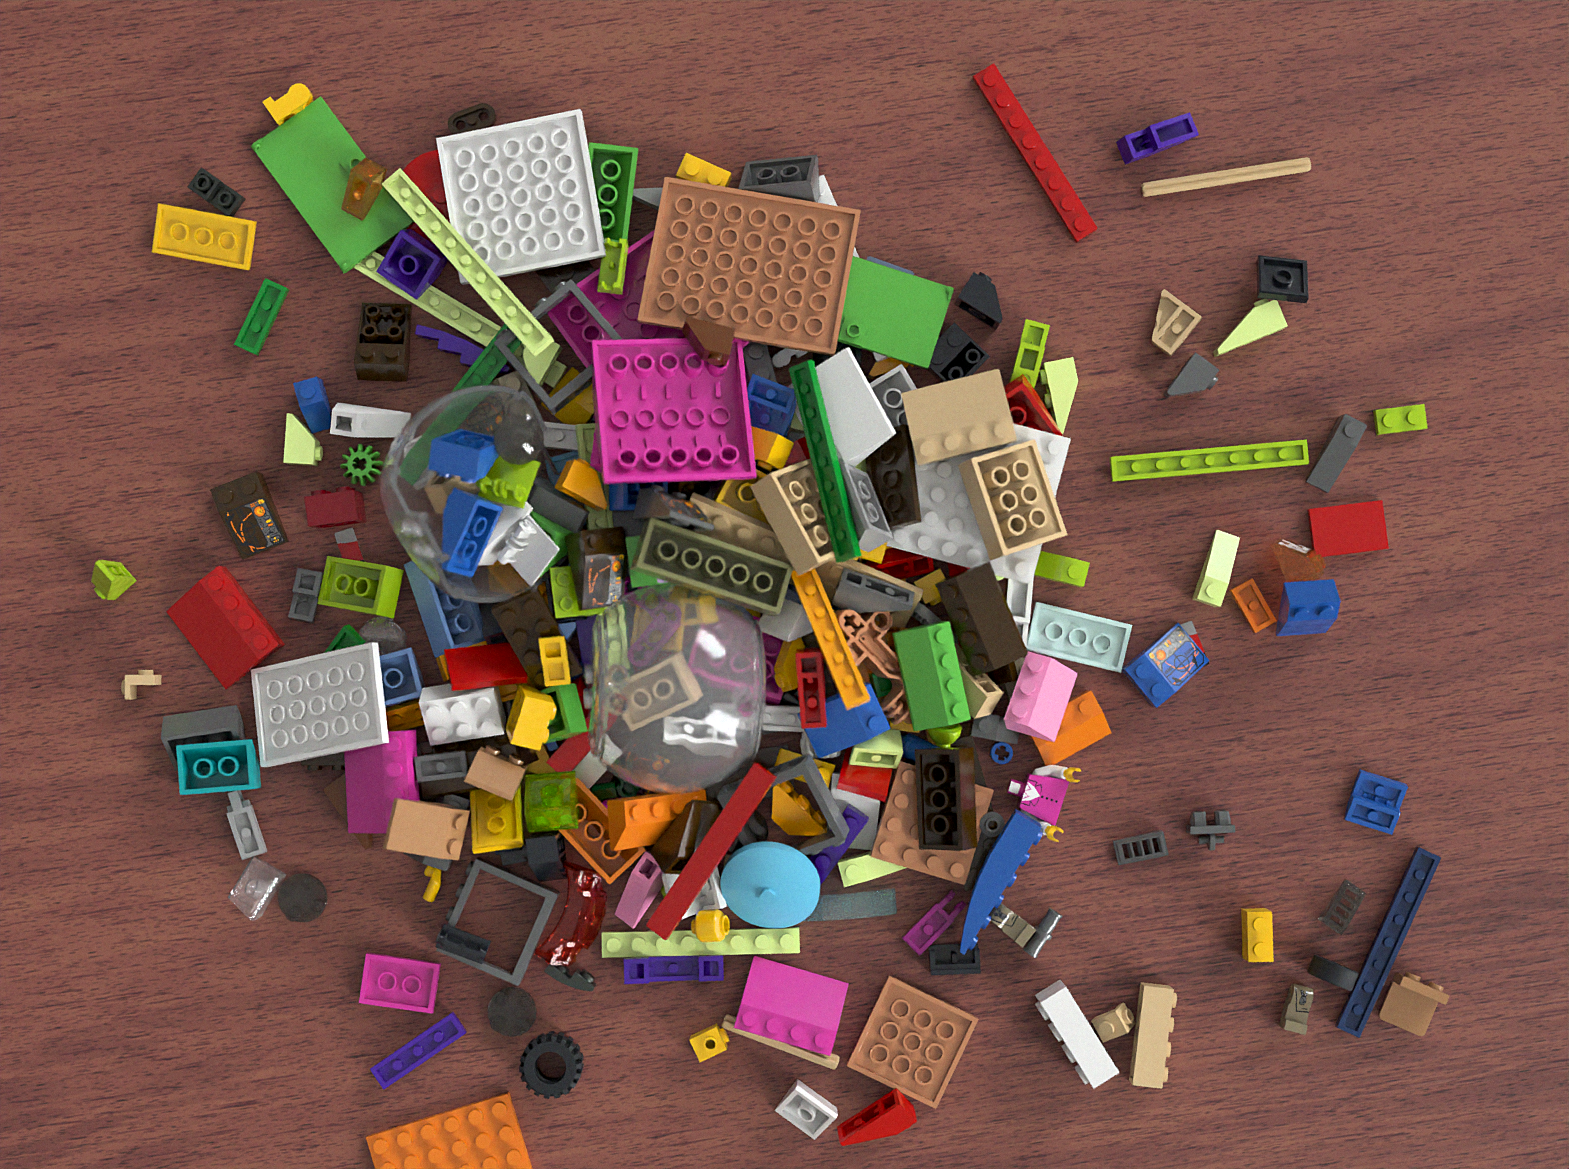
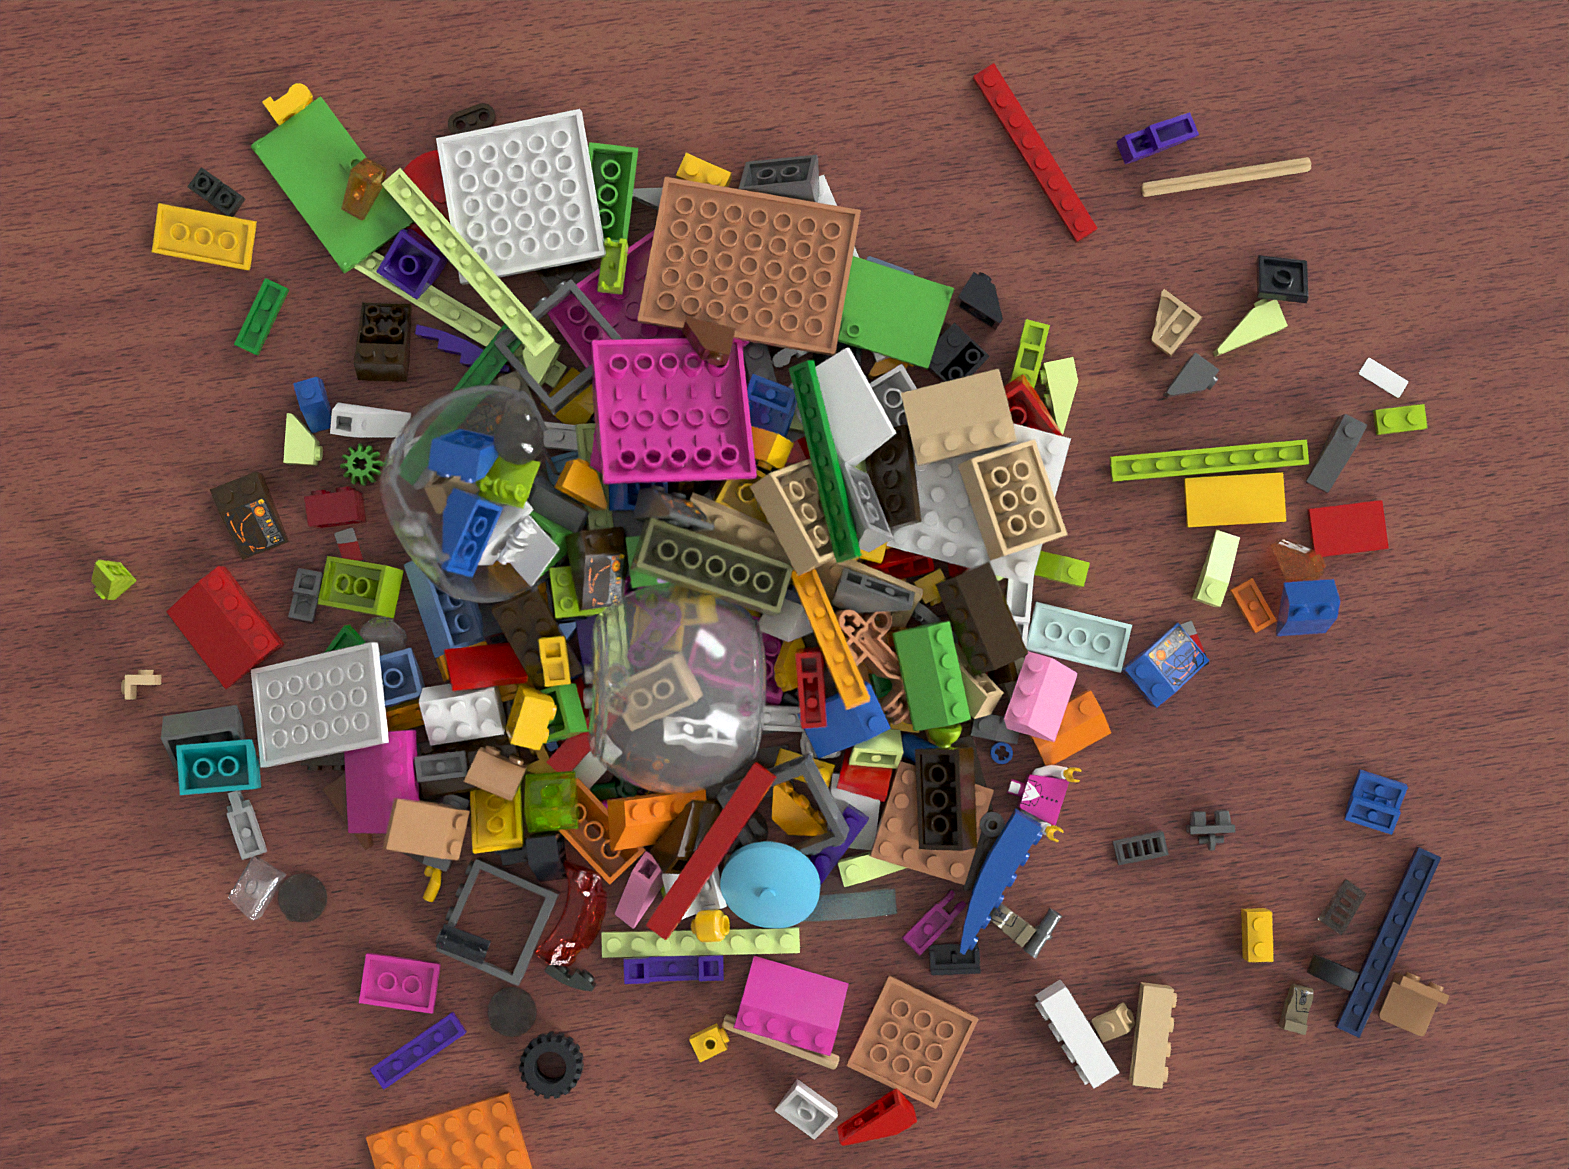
(1234, 500): none -> yellow tile
(1383, 377): none -> white sticker

